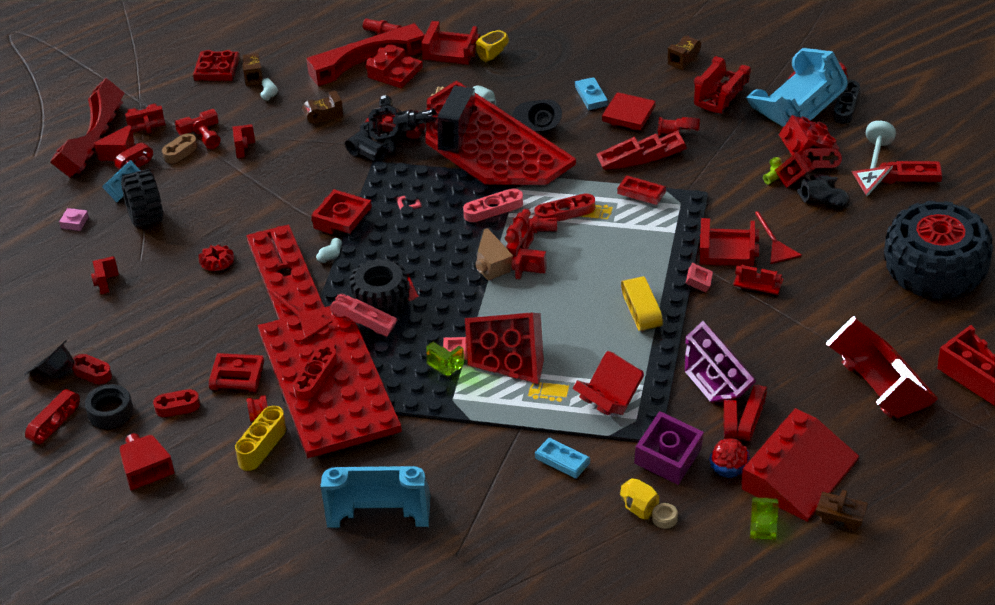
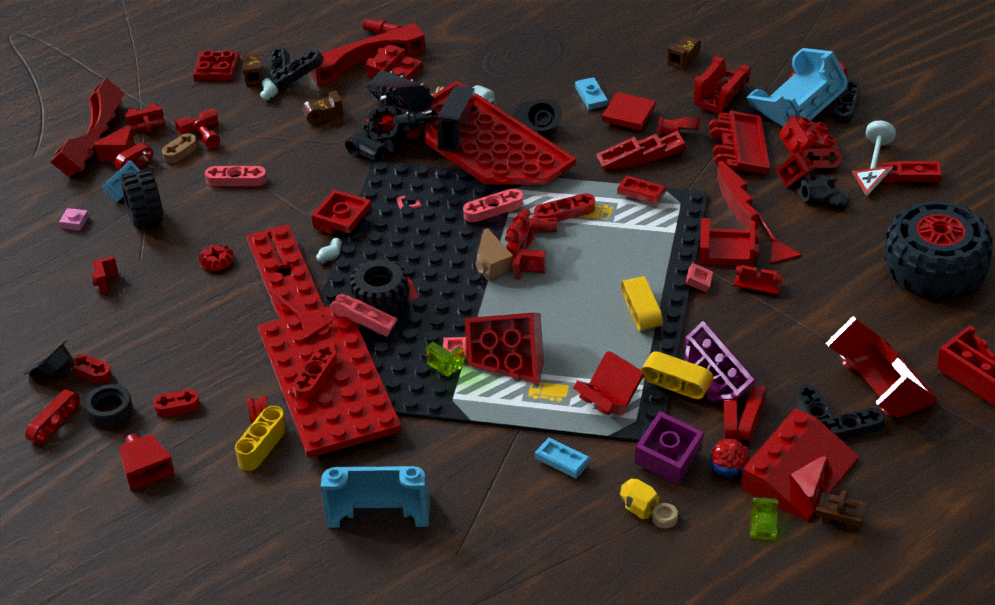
(222, 176): none -> coral beam
(236, 366): red plate -> none
(242, 136): red bracket -> none
(285, 73): none -> black beam
(404, 93): none -> black wedge
(449, 46): red panel -> none
(491, 45): yellow rock -> none
(677, 375): none -> yellow beam
(736, 196): none -> red slope
(742, 142): none -> red hinge
(772, 175): lime arm -> none
(814, 479): none -> red slope
(866, 420): none -> black beam

